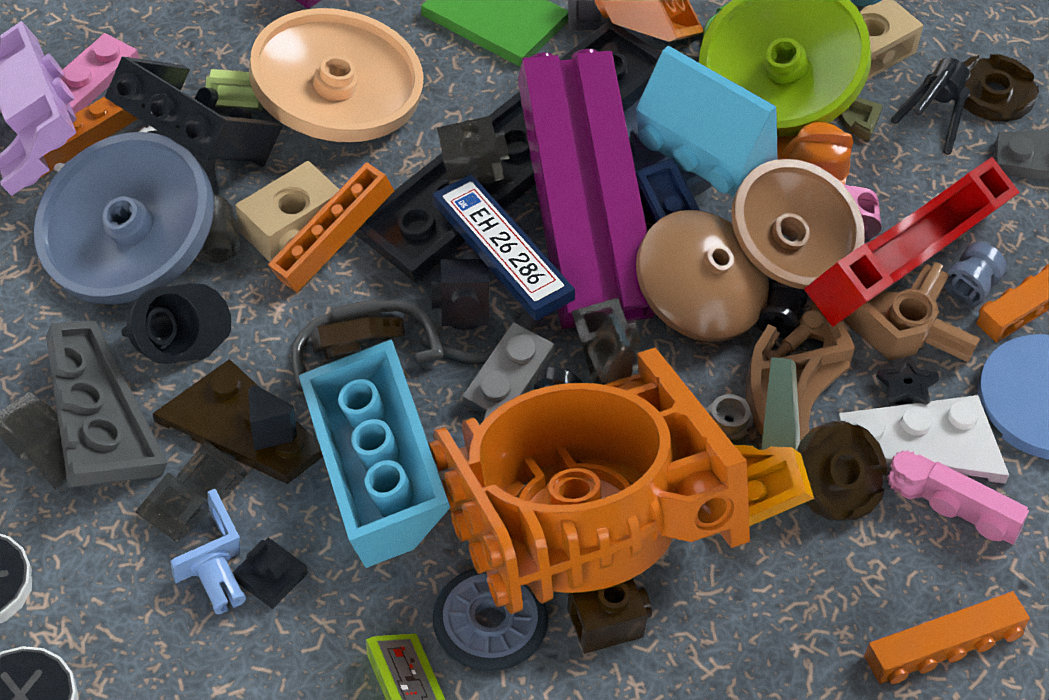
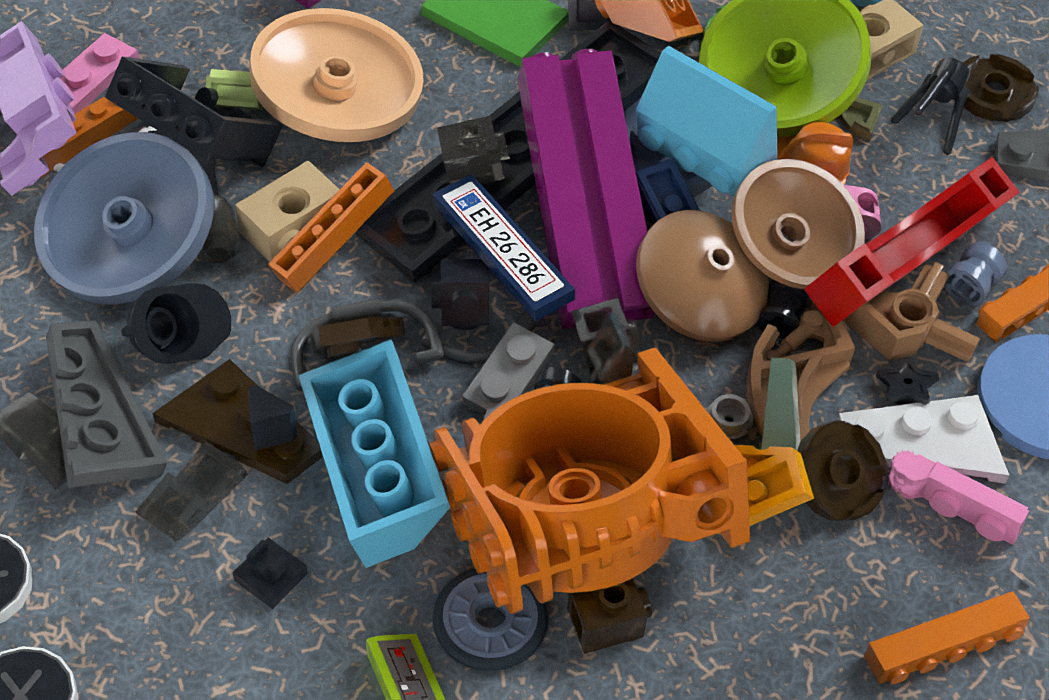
(211, 561): light blue bracket -> none

